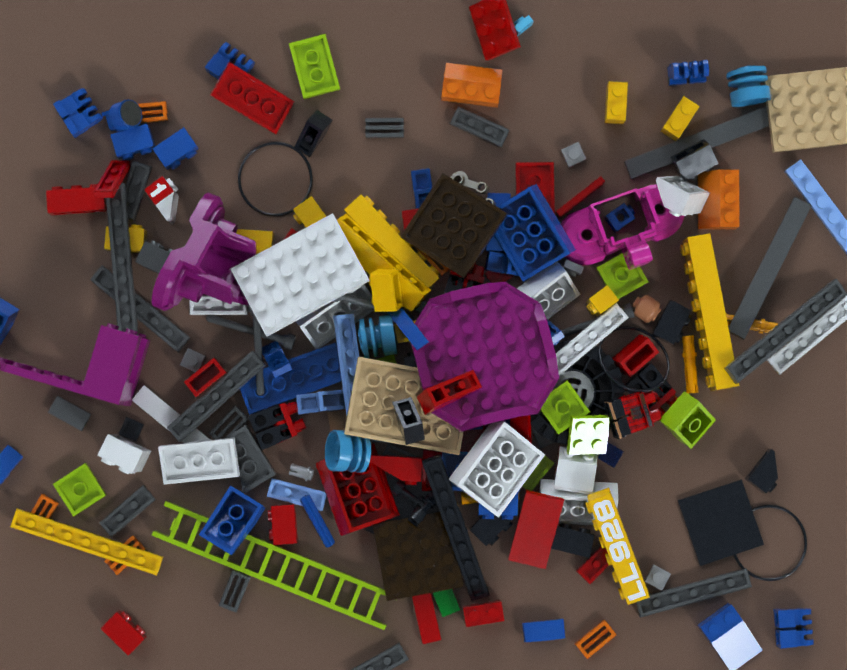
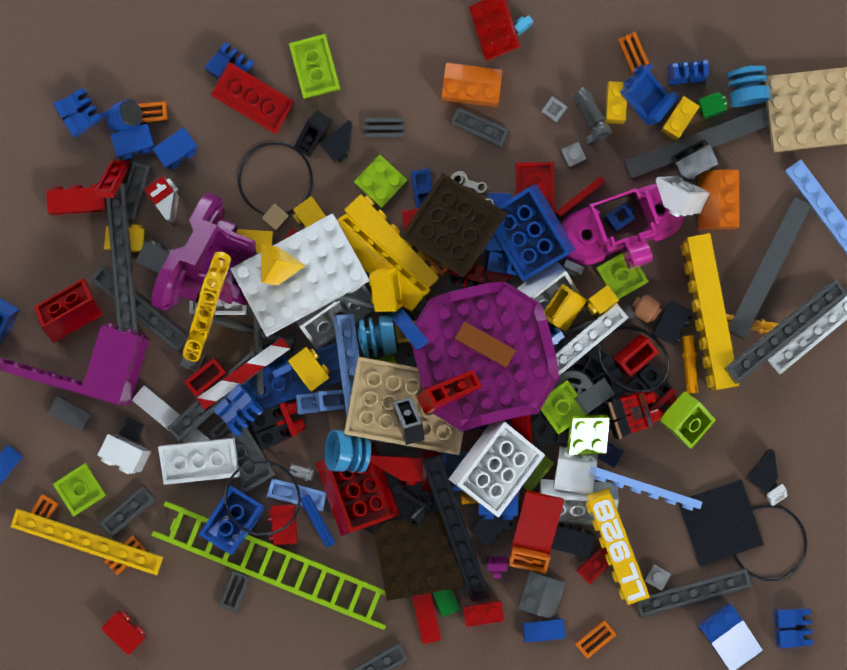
(68, 310): none -> red slope
(206, 306): none -> yellow piece
(240, 401): none -> blue legs
(243, 373): none -> sticker
(252, 532): none -> black piece
(275, 216): none -> tan tile
(277, 265): none -> yellow slope
(309, 368): none -> yellow brick
(338, 143): none -> black slope
(380, 181): none -> lime plate
(485, 345): none -> dark orange tile
(497, 564): none -> magenta tile
(530, 557): none -> orange tile
(541, 595): none -> dark grey slope
(554, 109): none -> light grey plate
(564, 307): none -> yellow brick
(590, 112): none -> dark grey piece
(594, 396): none -> dark grey tile
(628, 38): none -> orange tile
(637, 486): none -> light blue plate
(647, 95): none -> blue panel
(712, 105): none -> green brick
(777, 495): none -> white tile

